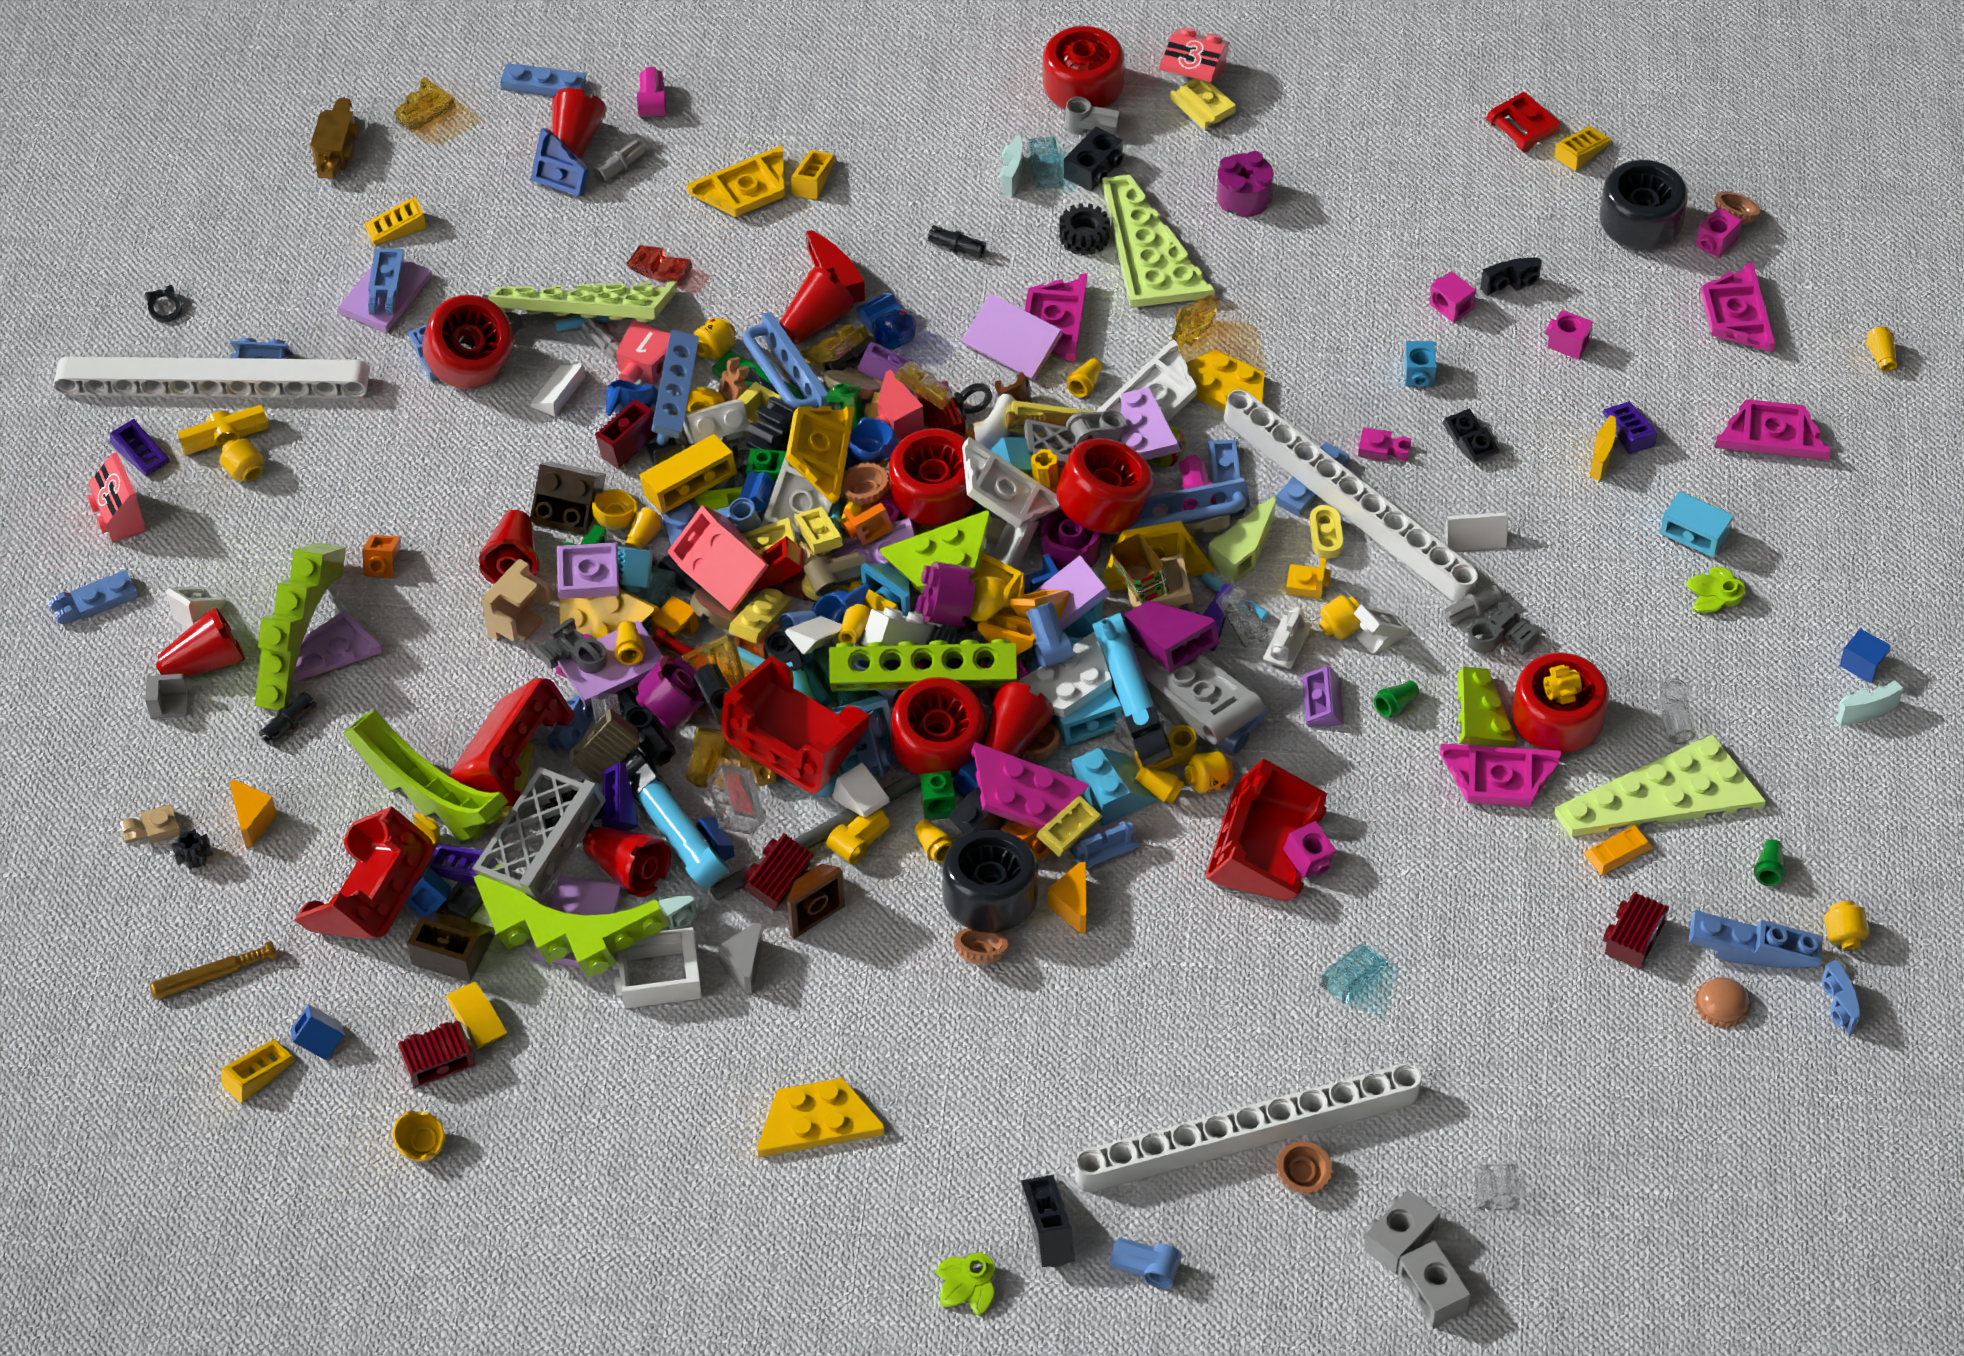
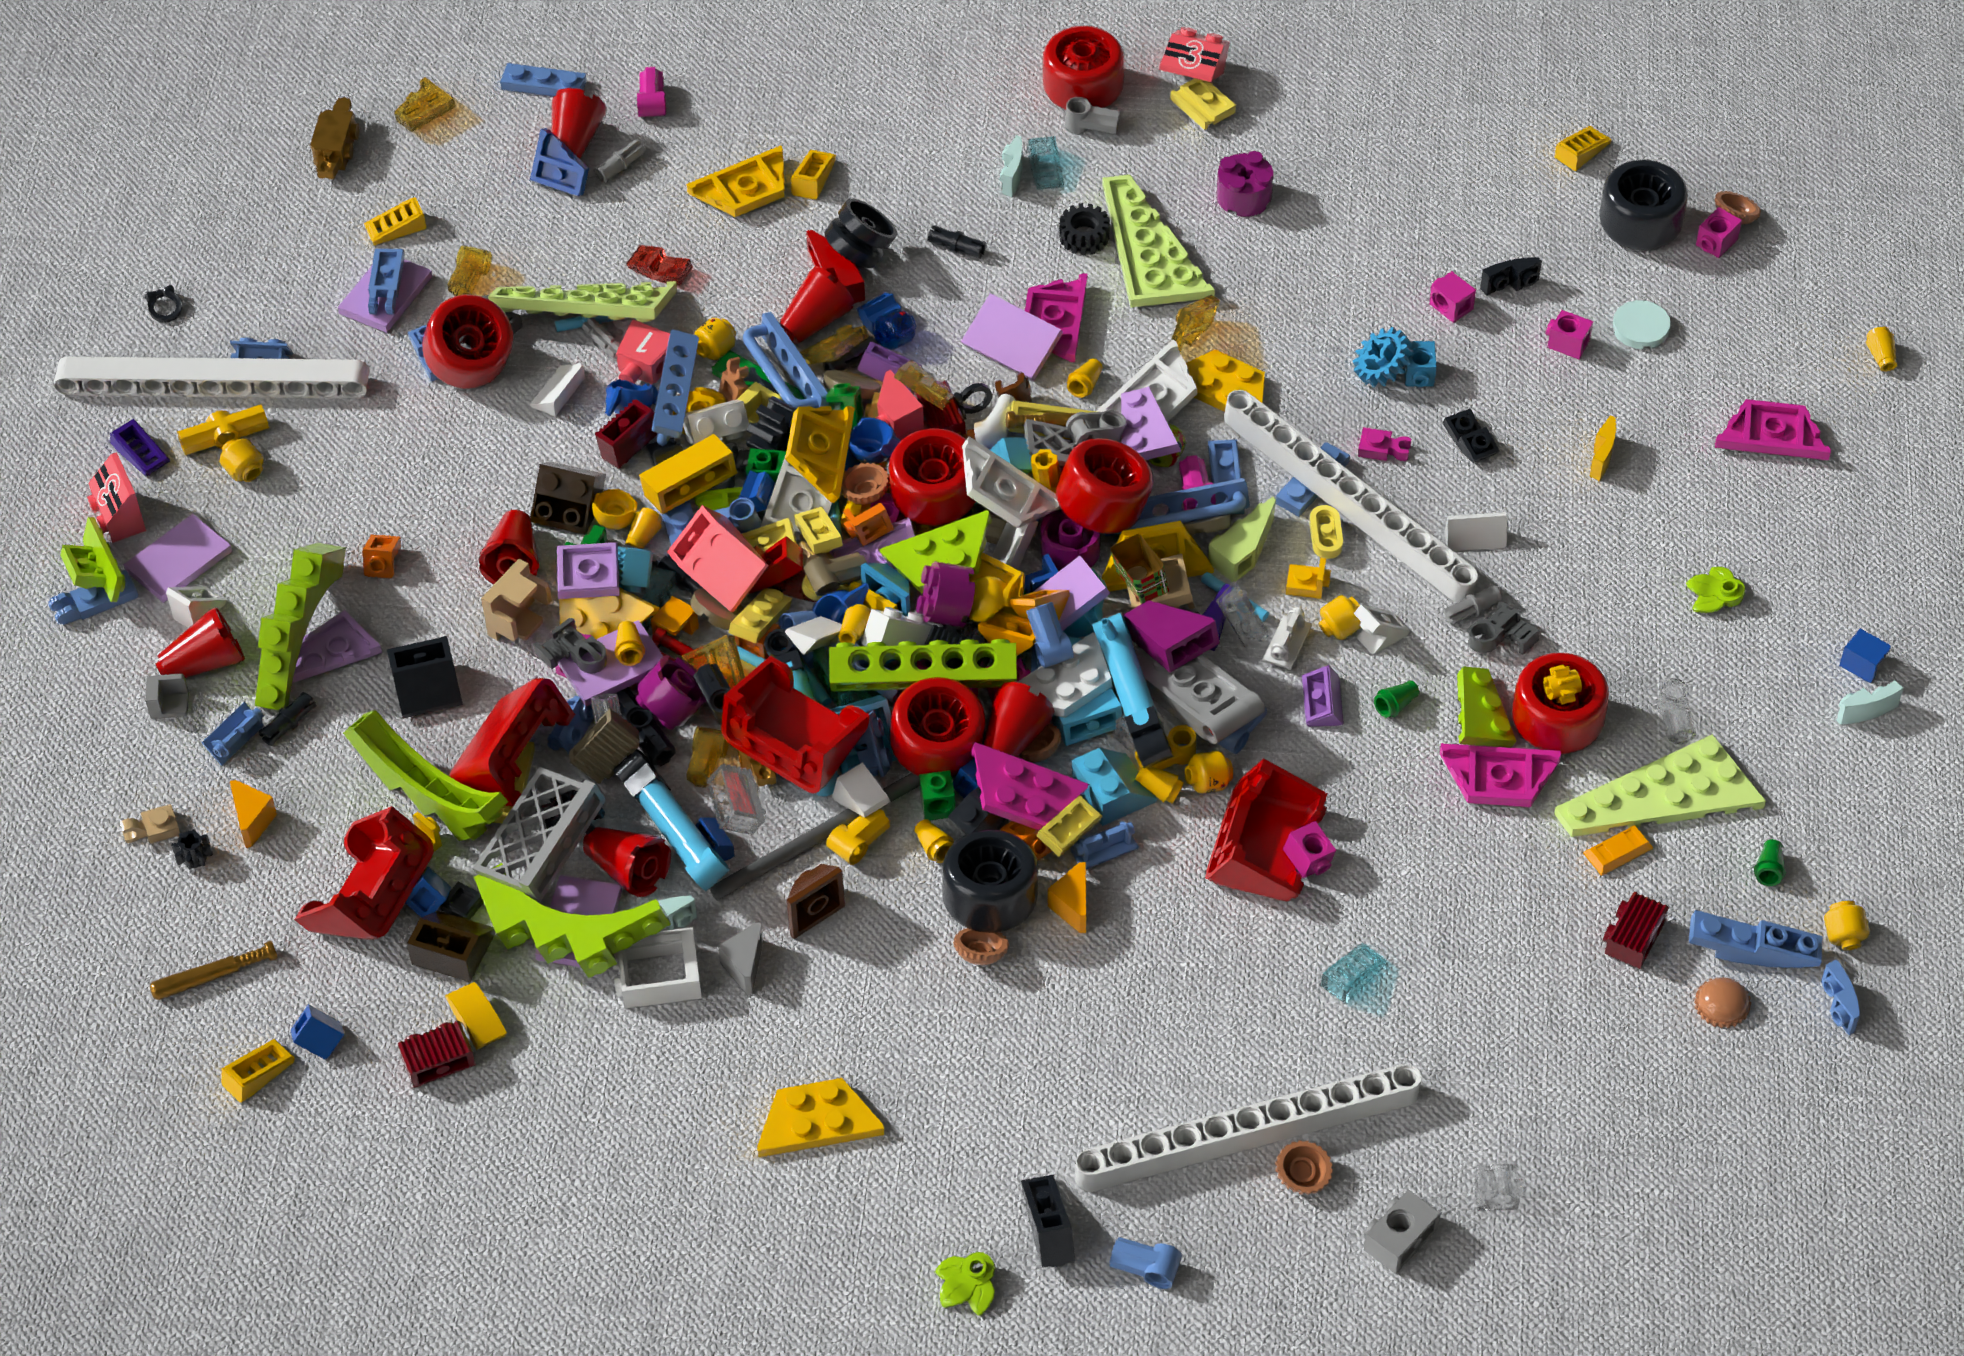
(93, 563): none -> lime bracket
(178, 557): none -> lavender tile
(233, 733): none -> medium blue hinge
(418, 1136): yellow hair -> none
(424, 677): none -> black slope
(461, 872): dark purple slope -> none
(470, 265): none -> clear yellow piece
(619, 799): dark purple slope -> none
(778, 871): dark red brick -> none
(860, 233): none -> black wheel
(1093, 159): black brick -> none
(1383, 357): none -> dark azure gear
(1436, 1302): light grey brick -> none
(1528, 115): red plate -> none
(1632, 442): dark purple slope -> none
(1641, 324): none -> light aqua tile
(1696, 524): medium azure brick -> none
(1737, 309): dark pink wing -> none

